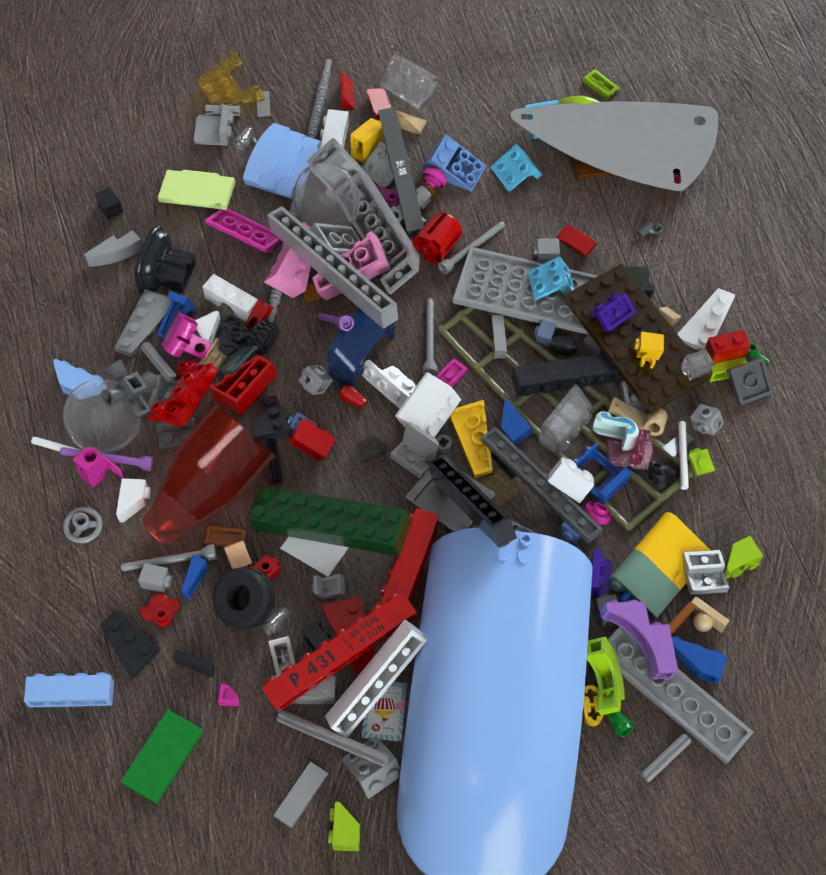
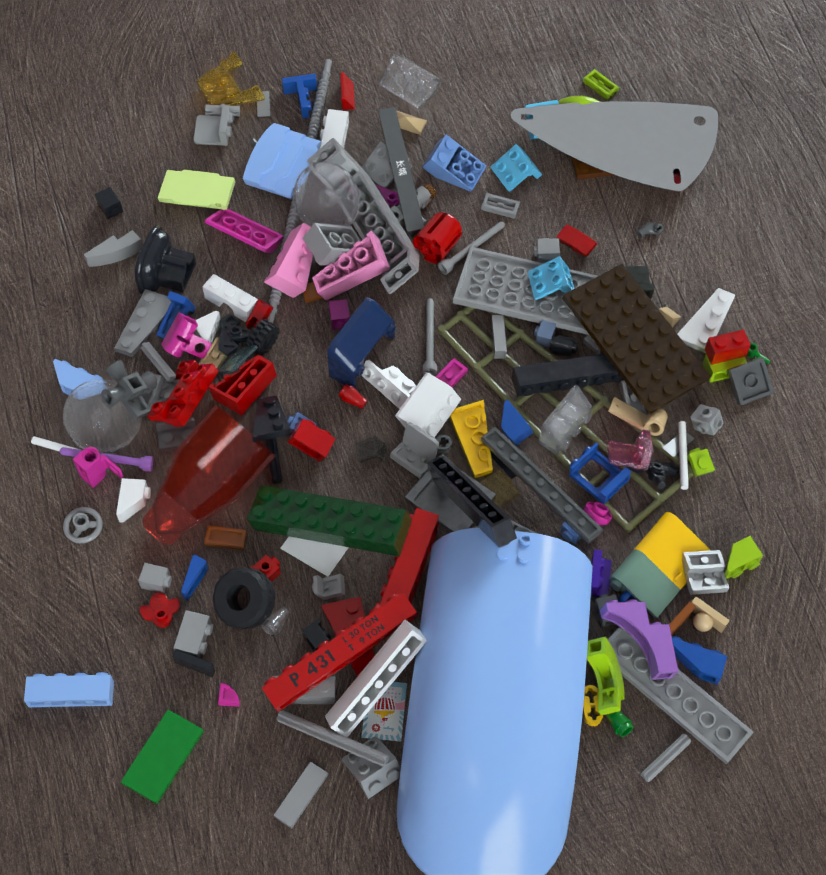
(129, 643): black wing -> none
(193, 634): none -> light grey piece
(208, 552): light grey piece -> none
(237, 555): light nougat brick -> none
(242, 140): clear cone -> none
(281, 654): white slope -> none
(301, 86): none -> blue bracket
(315, 379): light grey brick -> none
(333, 267): light grey brick -> none
(339, 313): none -> magenta brick
(343, 322): medium lavender piece -> none
(345, 830): lime slope -> none
(366, 139): yellow slope -> none
(378, 100): slope -> none
(434, 177): dark pink plate -> none
(499, 208): none -> light grey tile
(571, 479): white brick -> none
(614, 311): dark purple bracket -> none
(618, 428): light aqua animal -> none
(649, 347): yellow brick -> none
(697, 364): clear brick -> none

